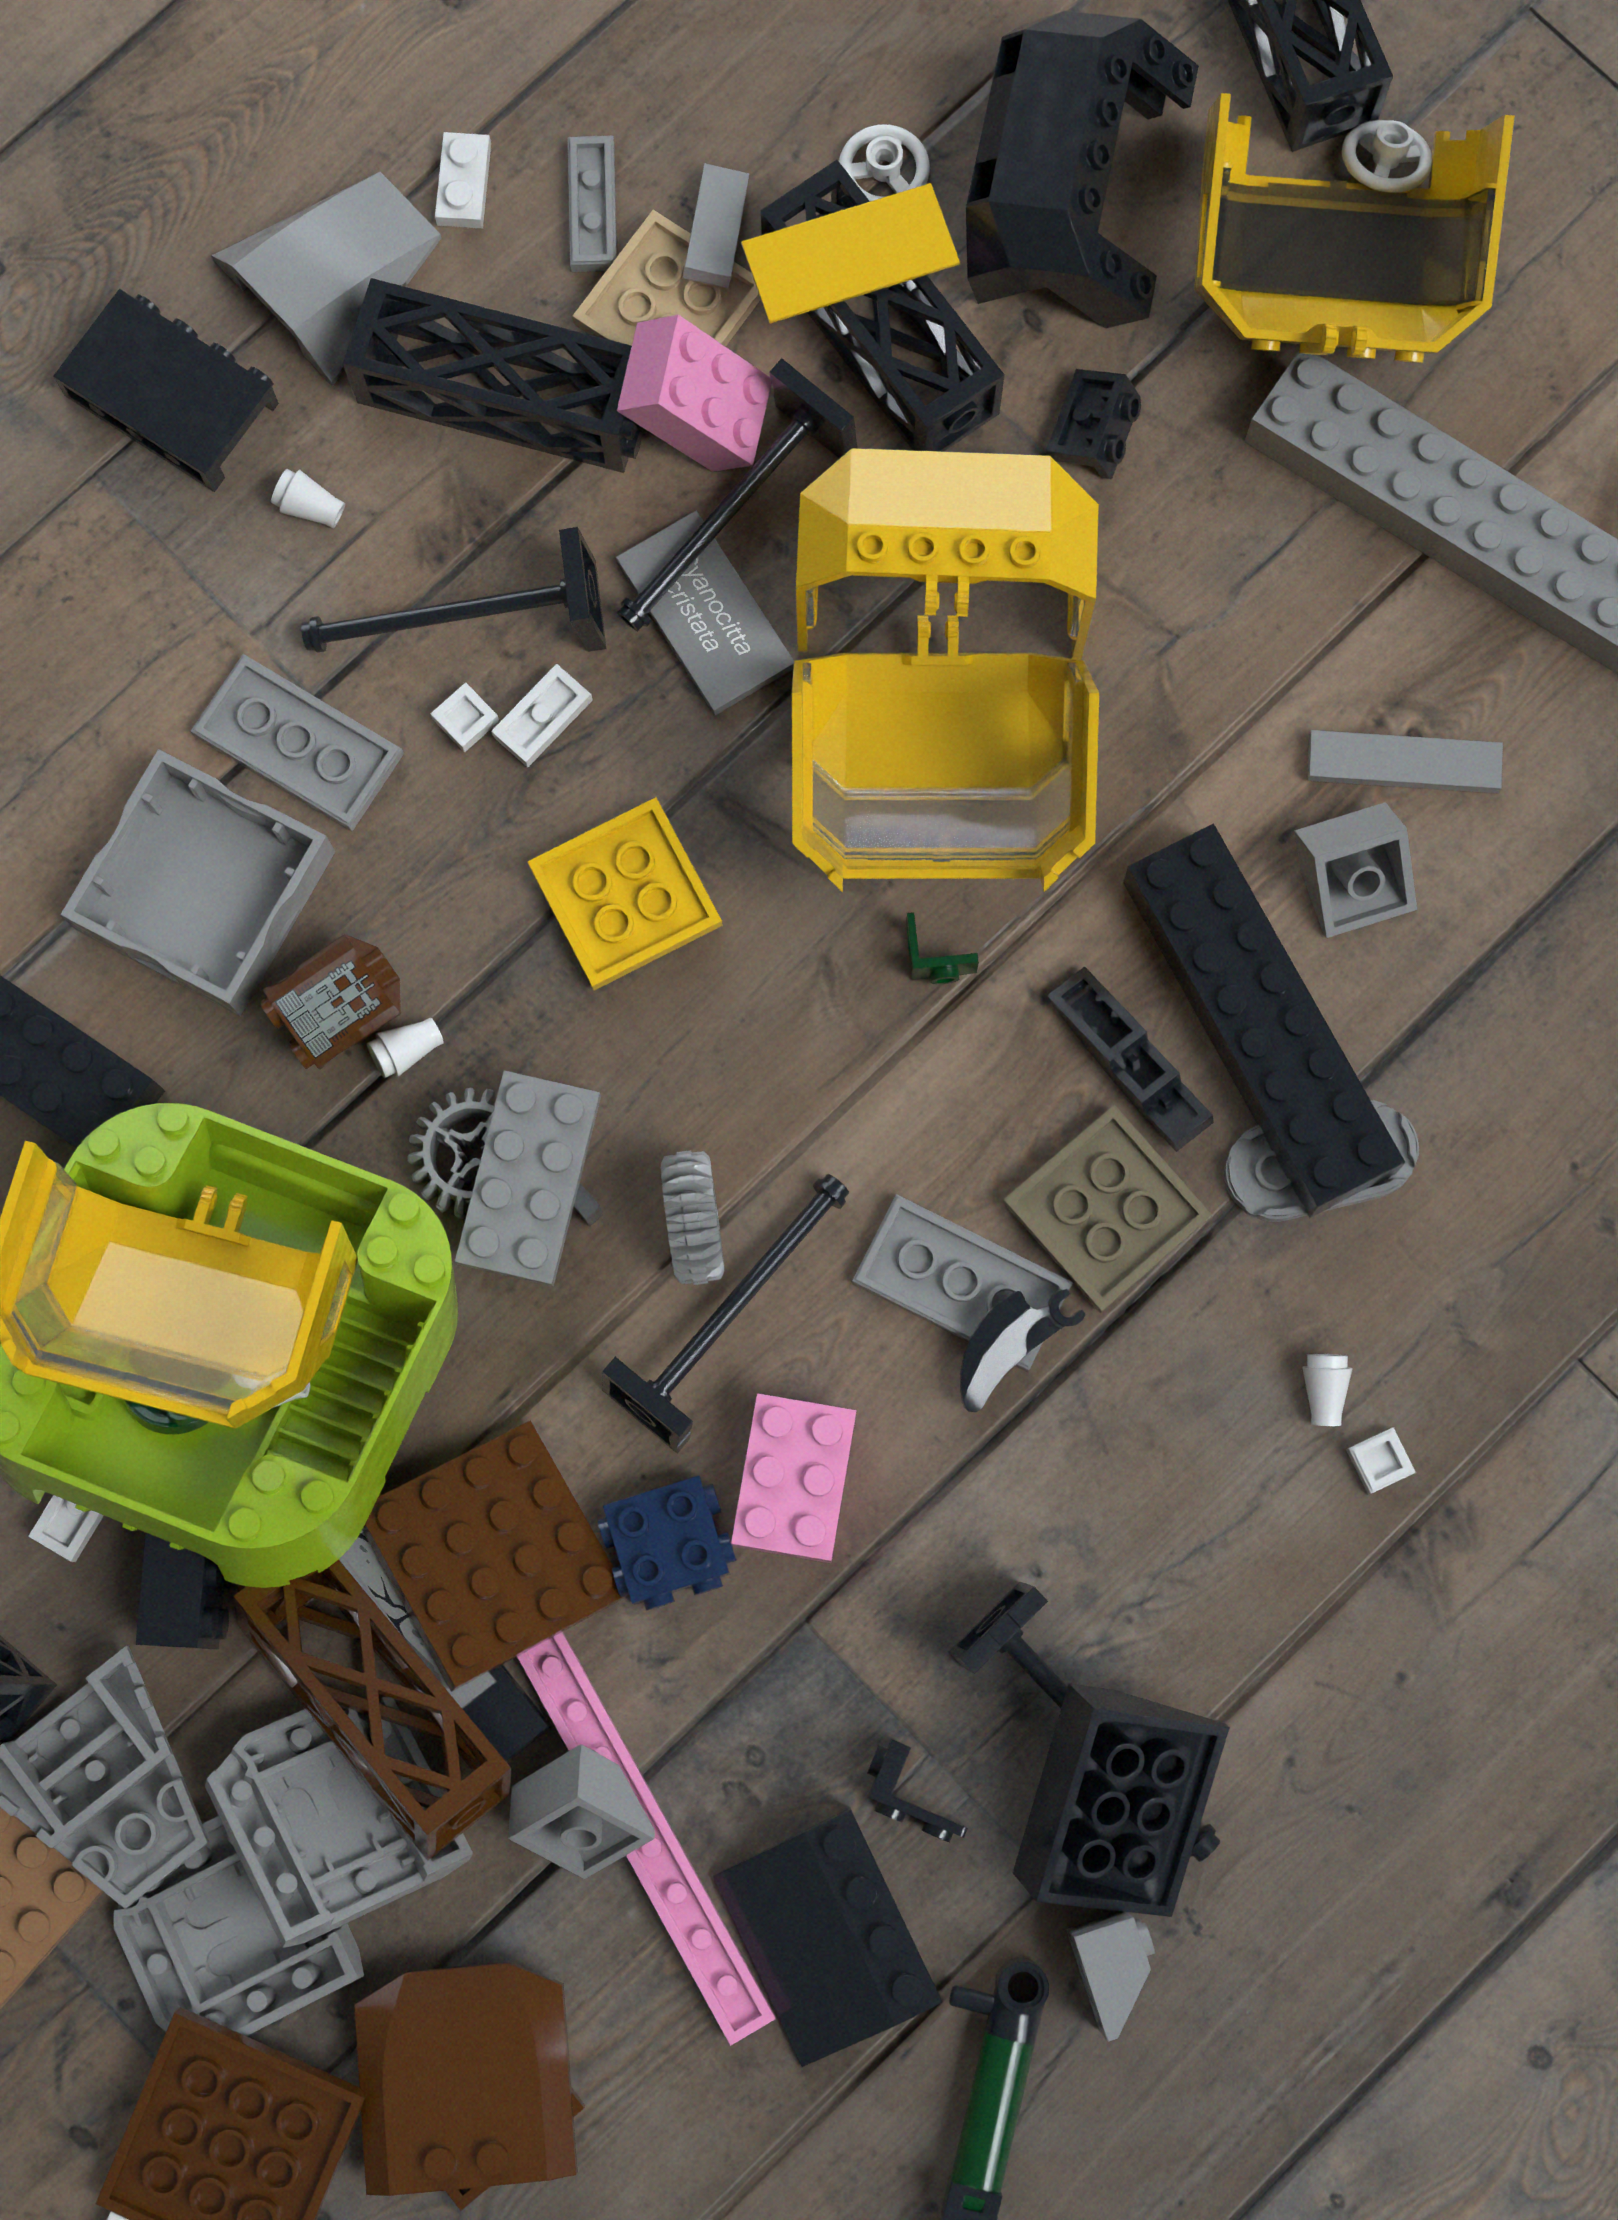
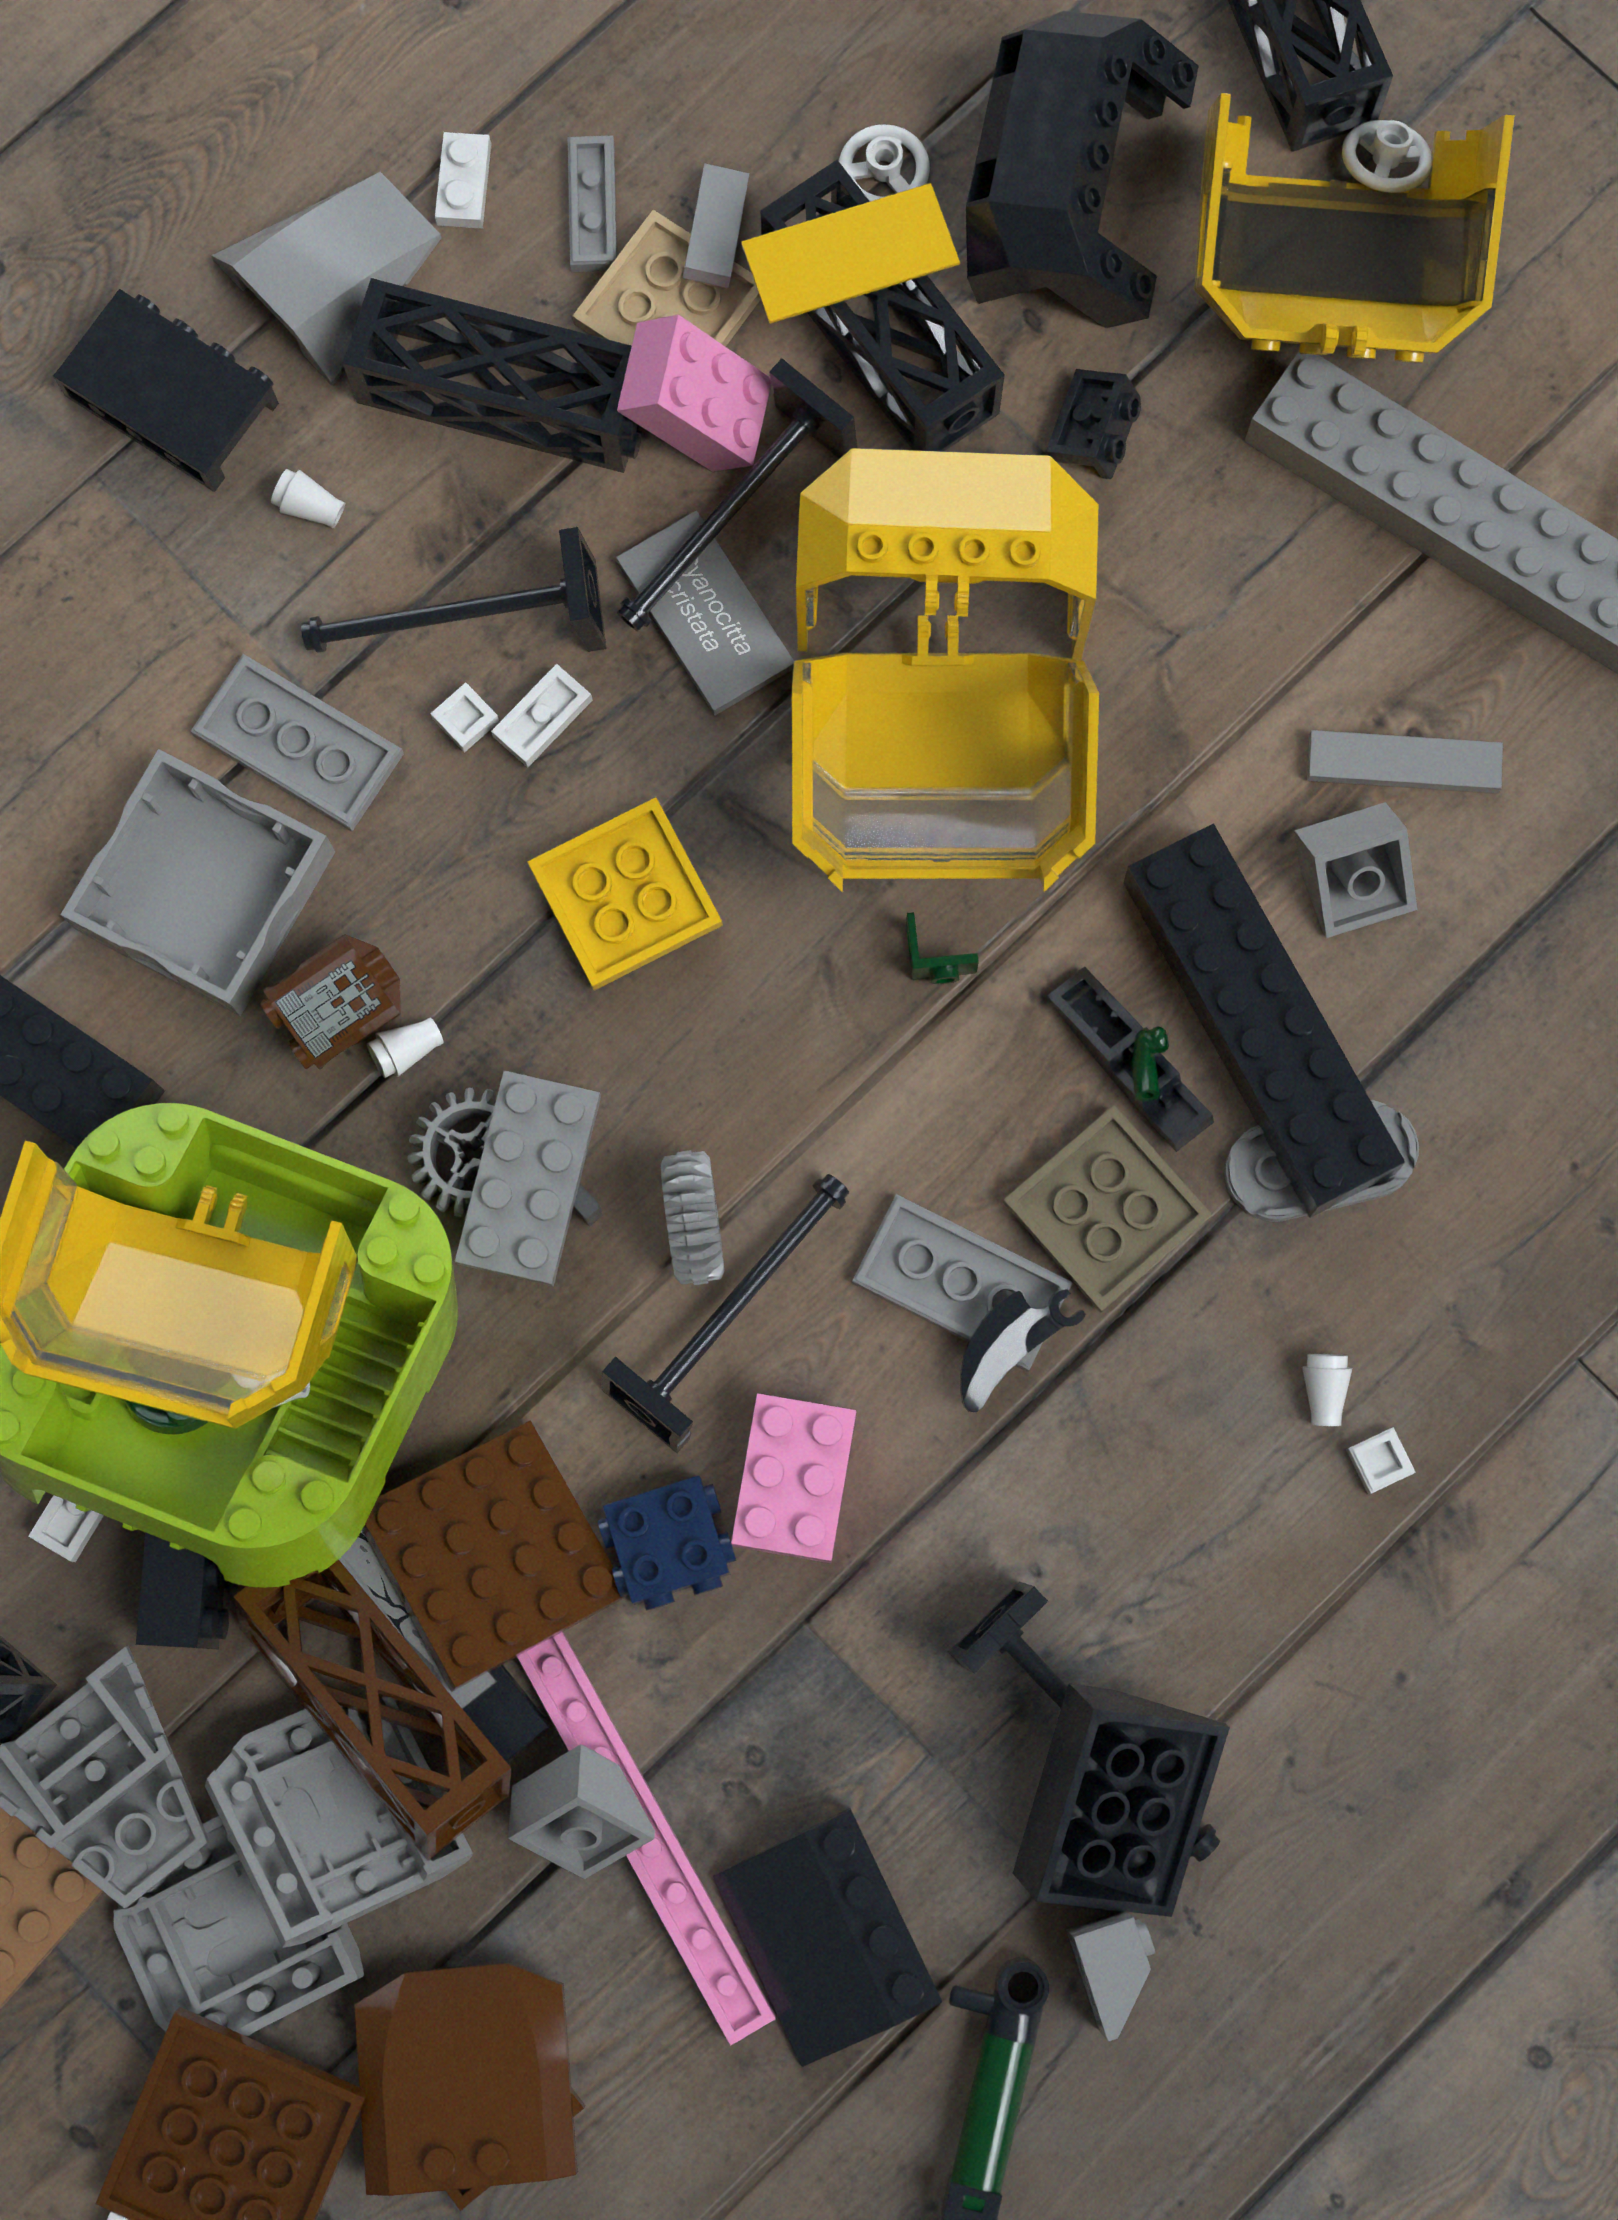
(887, 1767): black bracket -> none
(1143, 1066): none -> dark green arm

